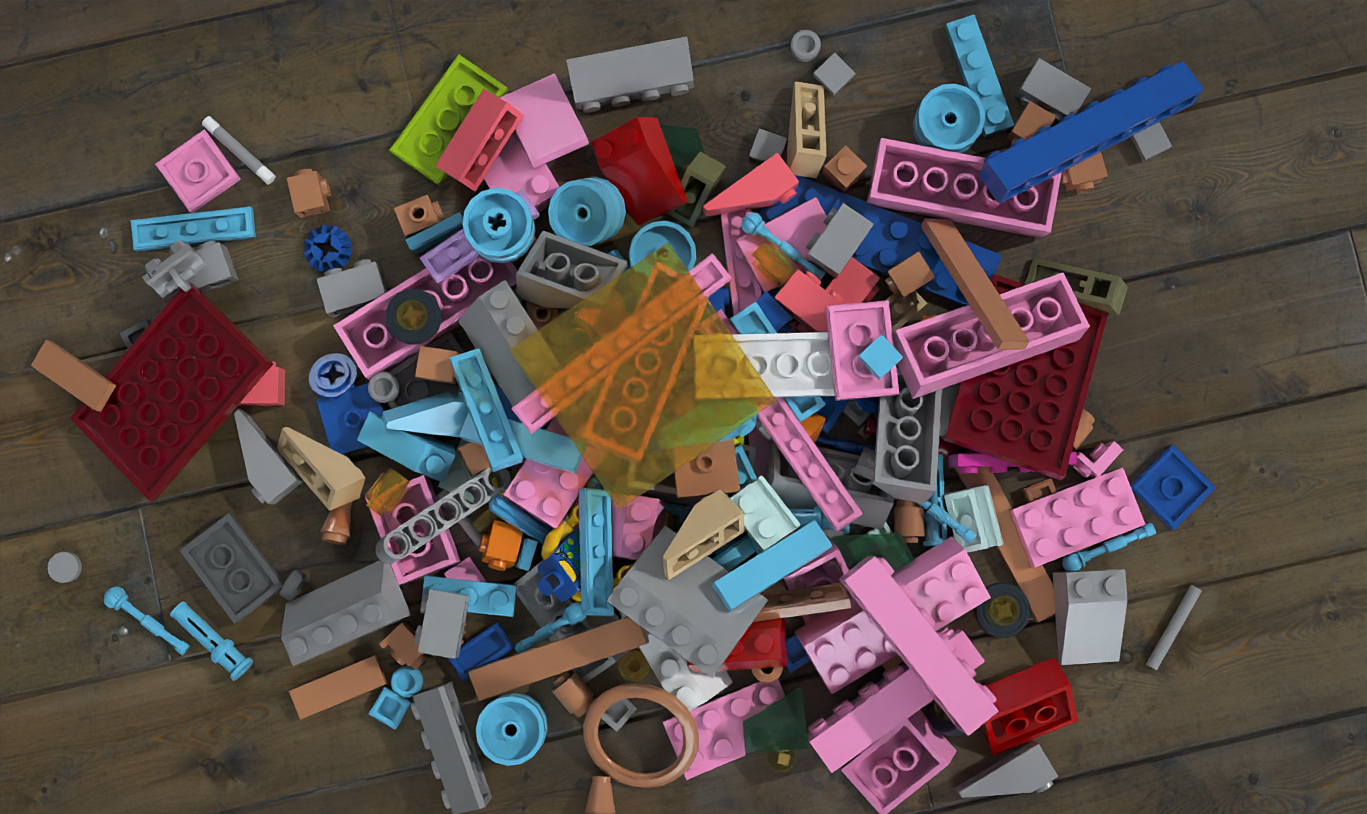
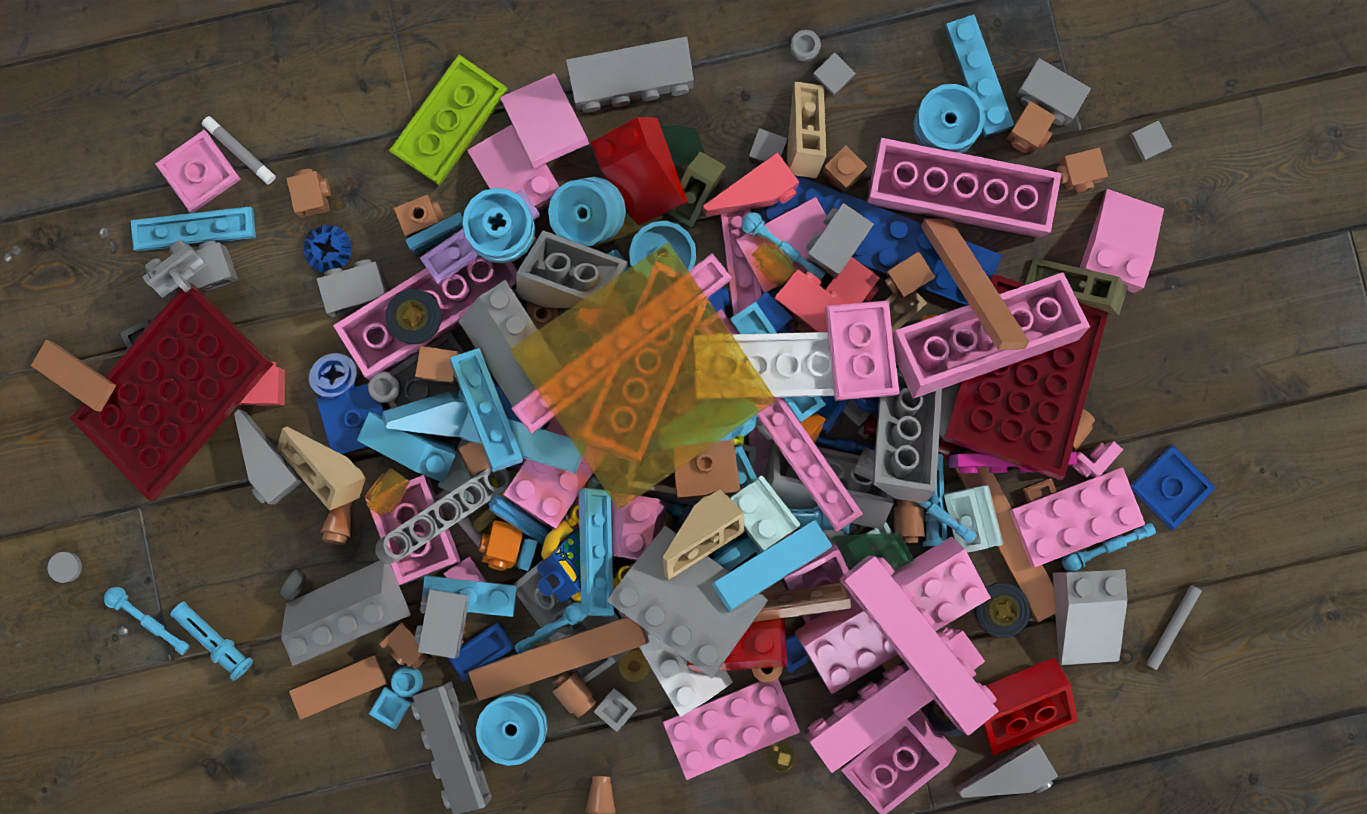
(232, 568): dark grey plate -> none
(479, 140): coral brick -> none
(655, 694): nougat wedge -> none
(777, 727): clear green wing -> none
(880, 357): medium azure tile -> none
(1090, 131): blue brick -> none
(1124, 239): none -> bright pink slope

